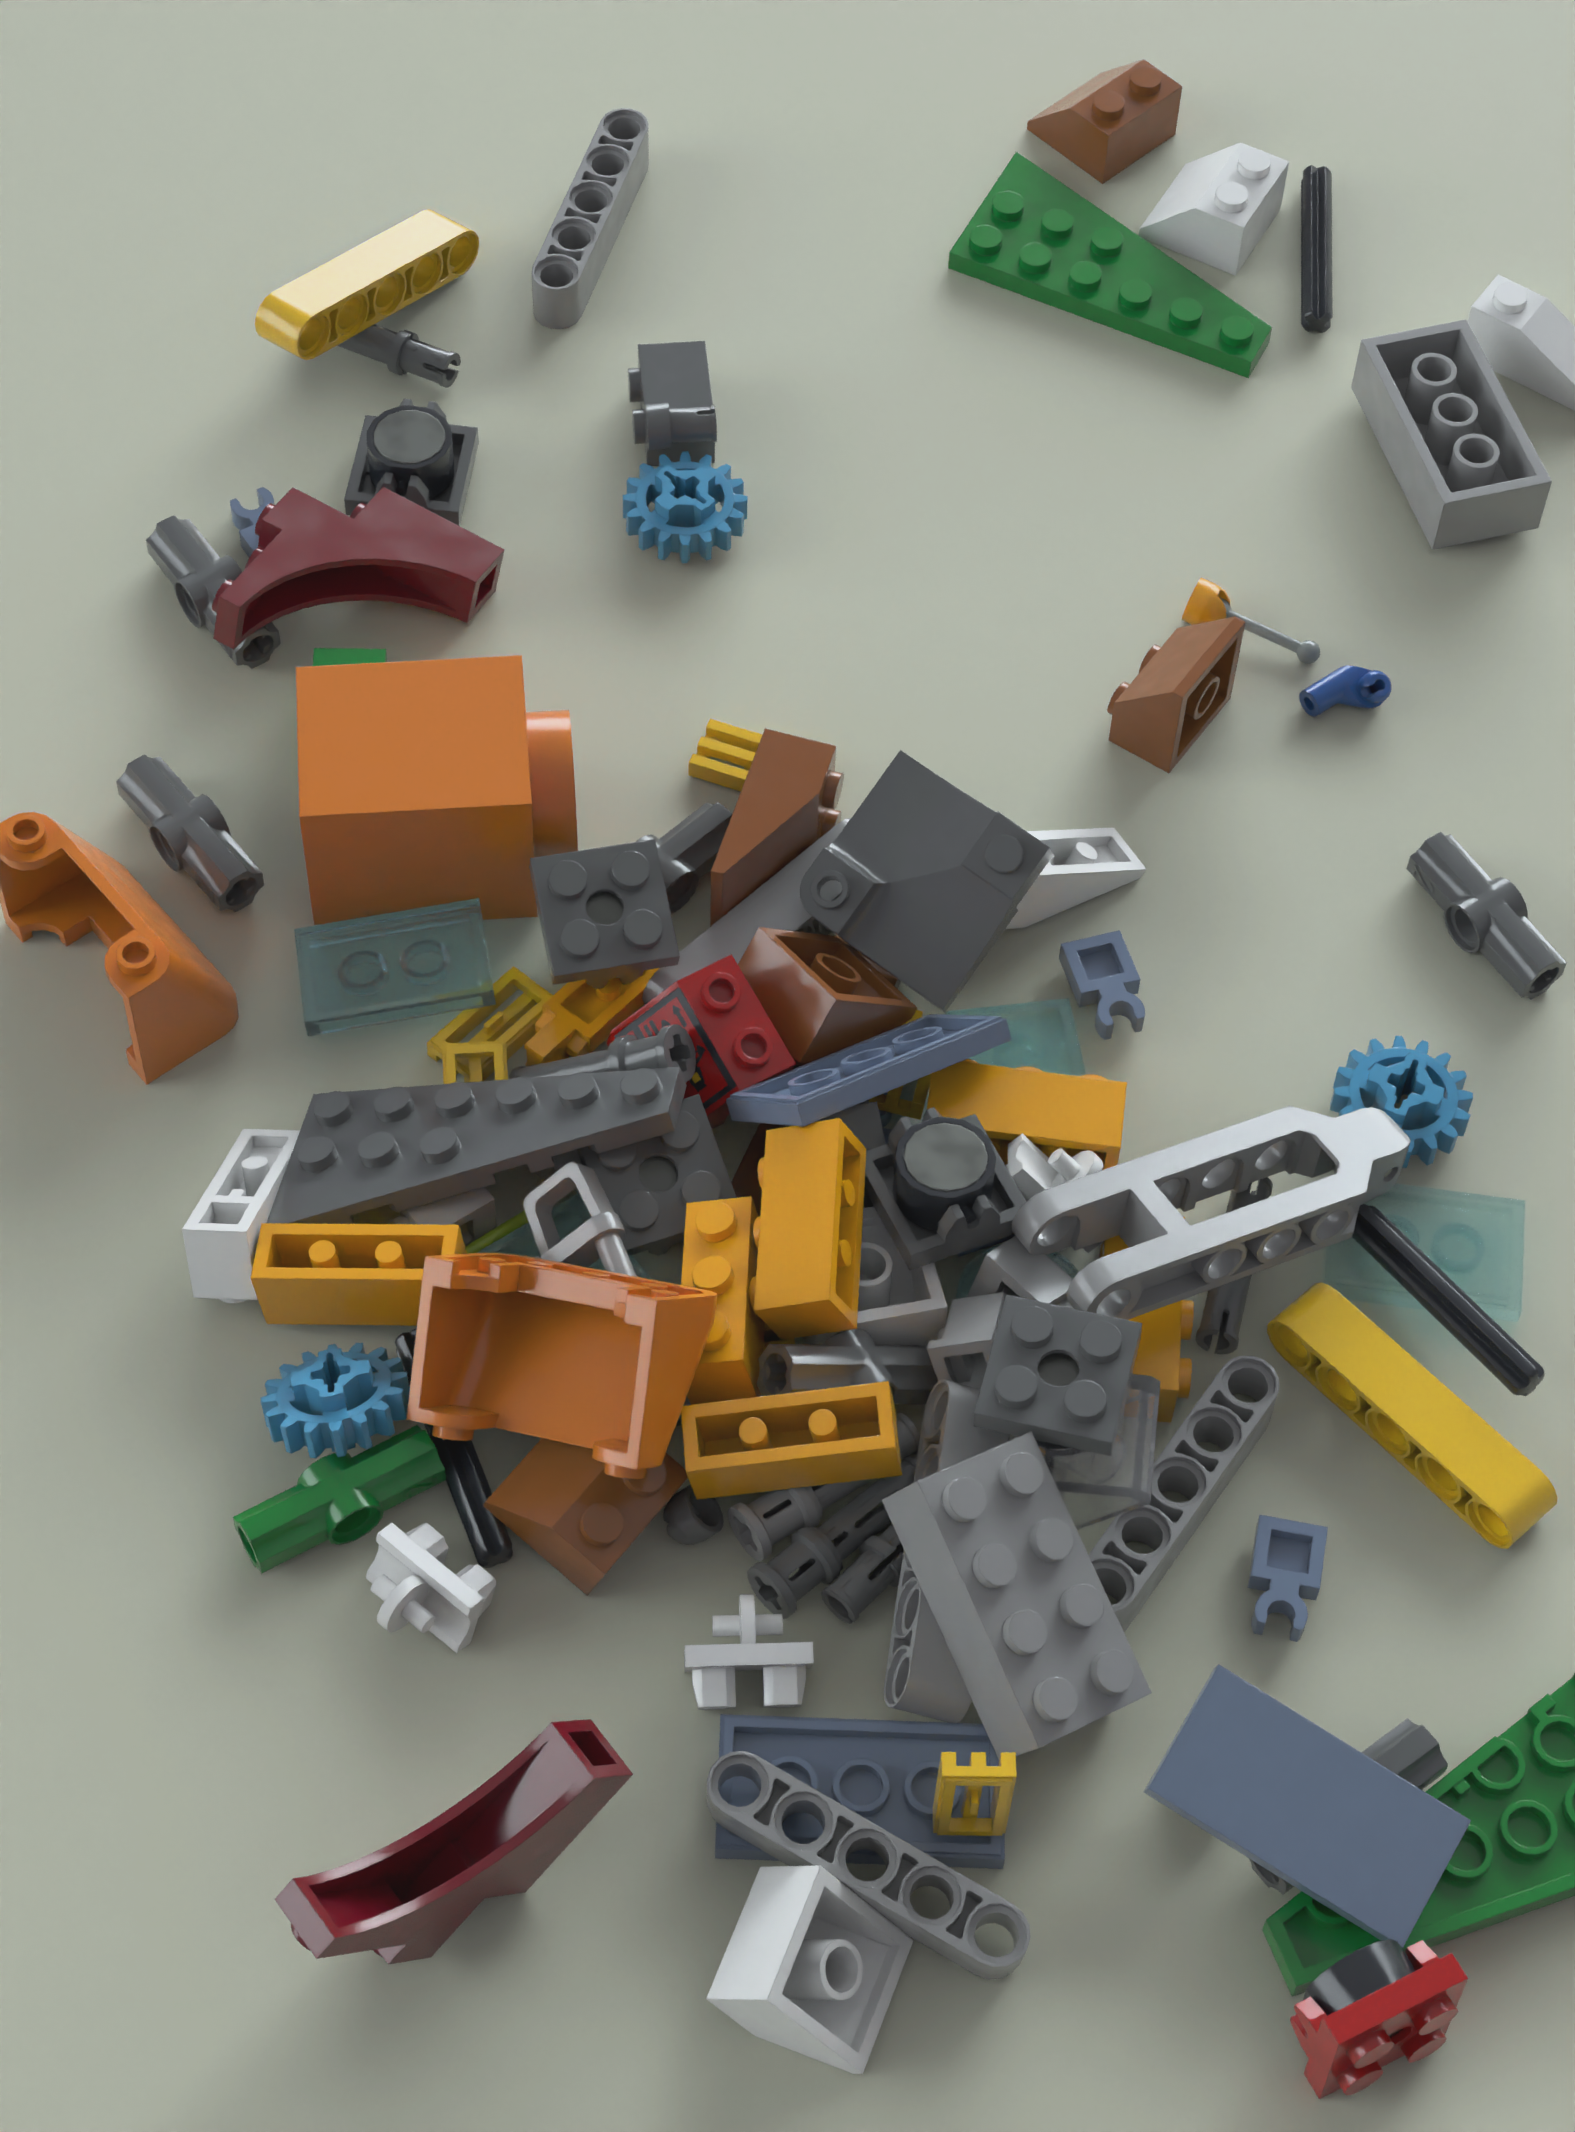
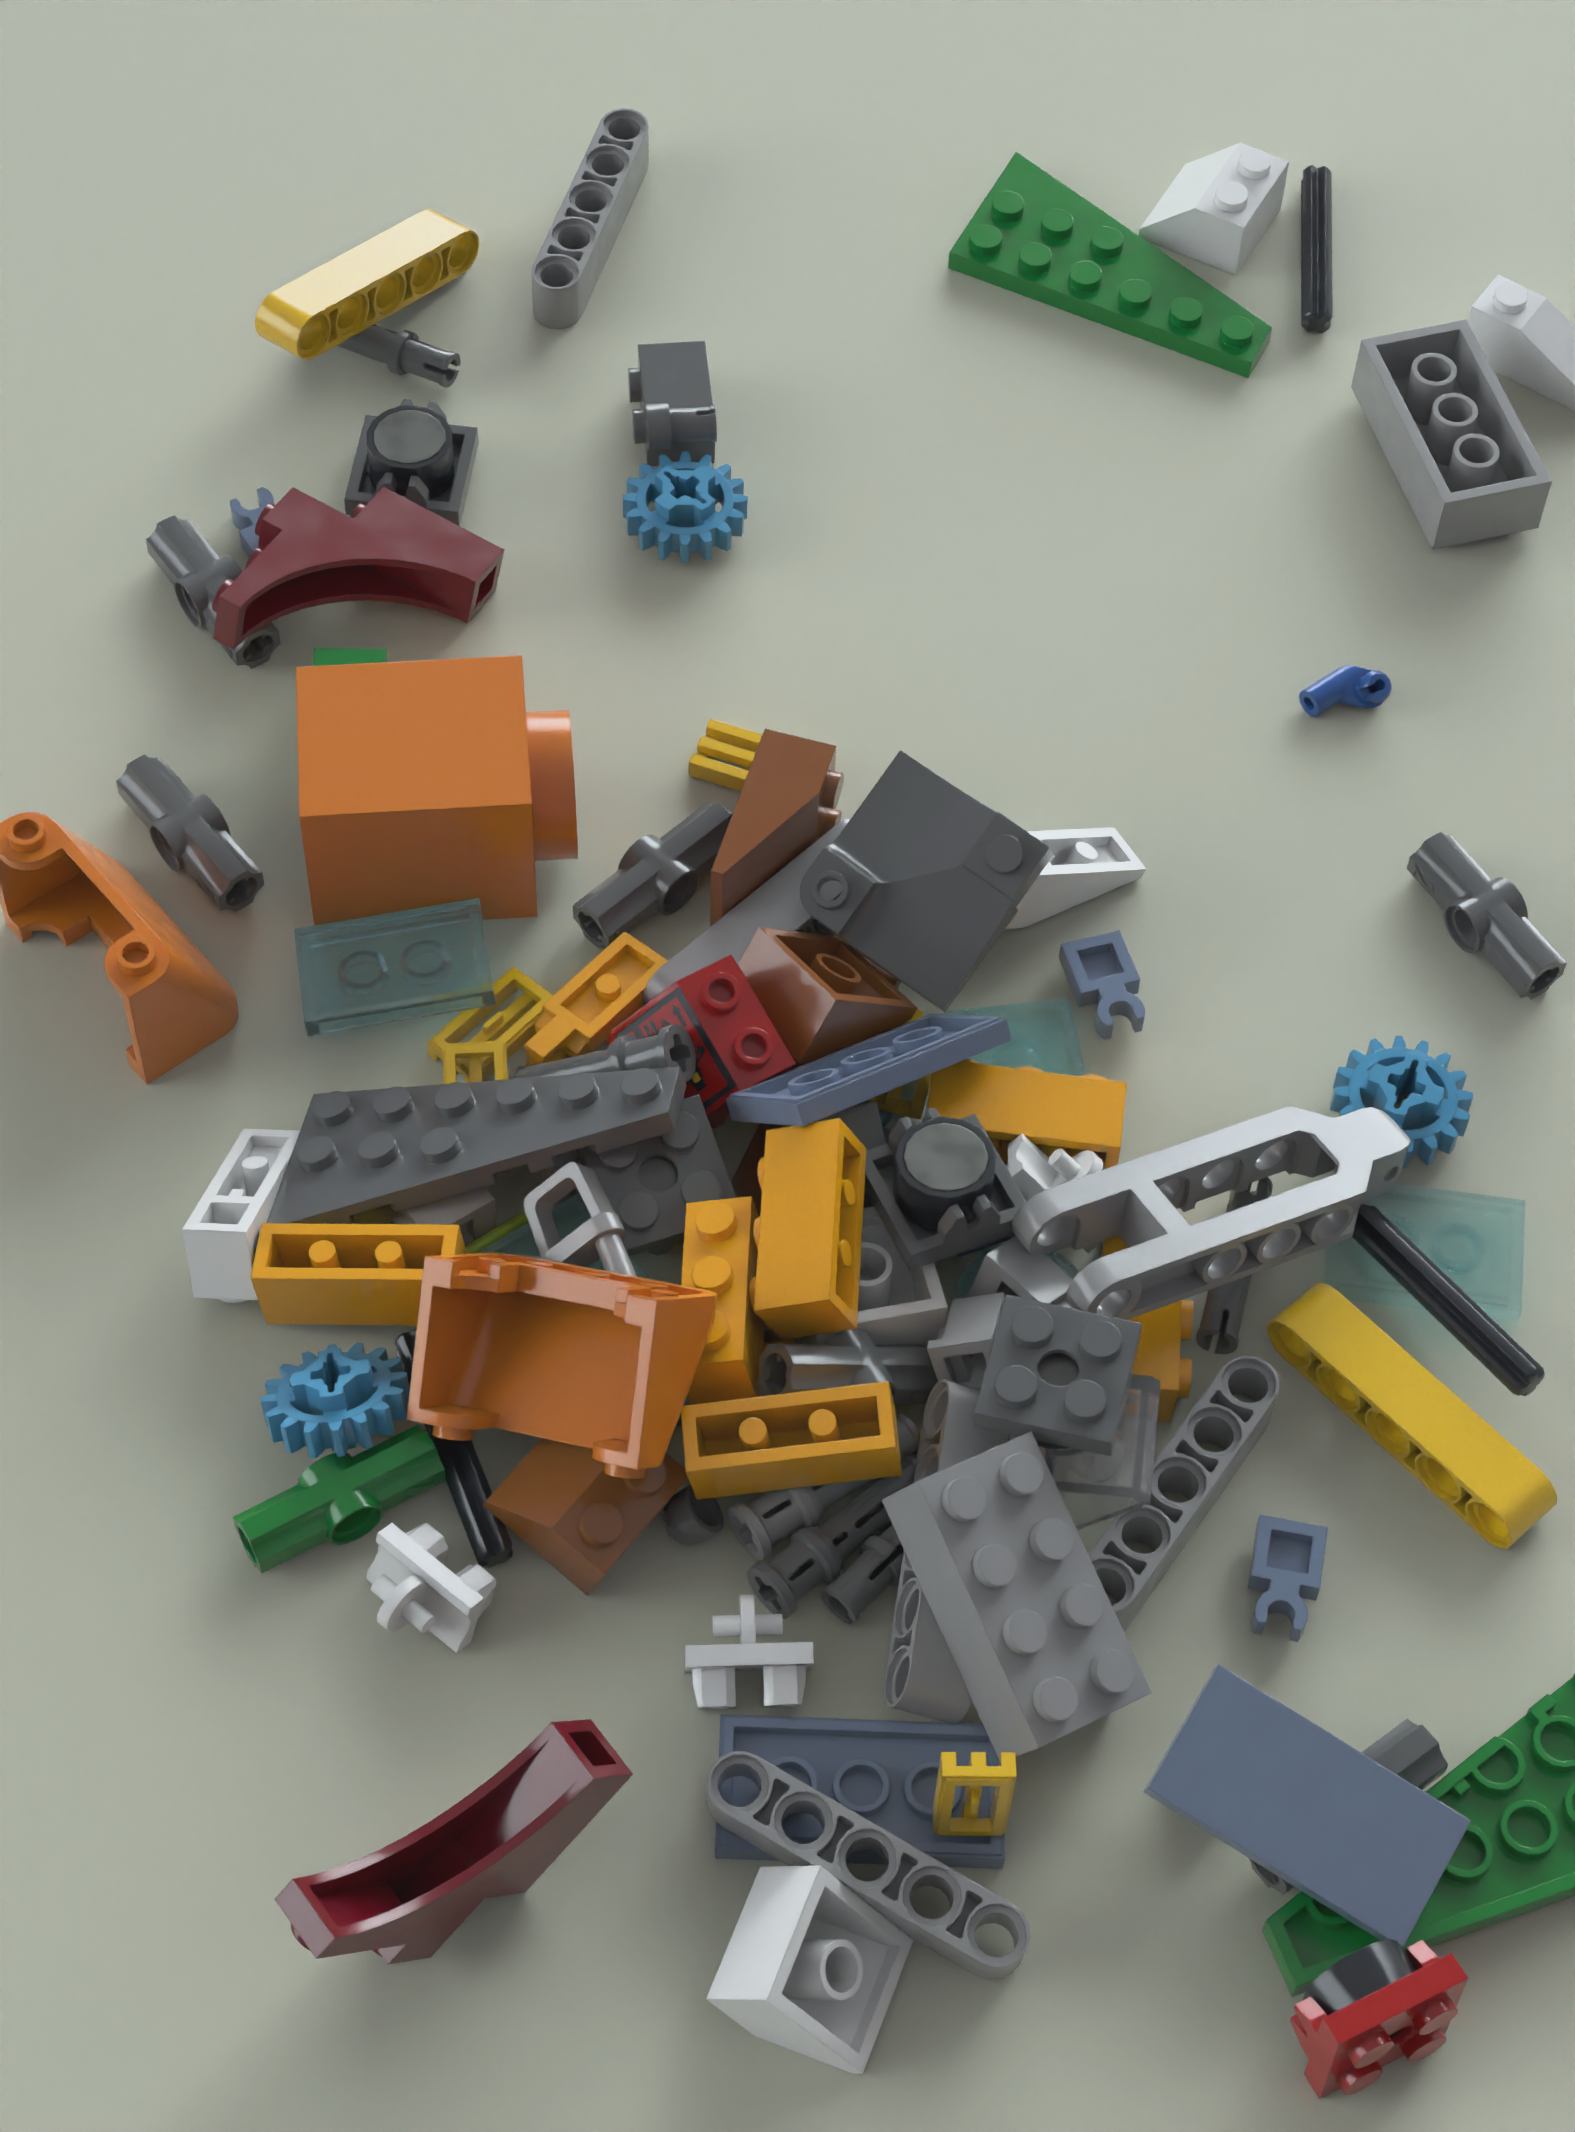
(604, 913): dark grey piece -> none
(1112, 119): dark orange slope -> none
(1177, 692): dark orange slope -> none
(1212, 603): hinge -> none

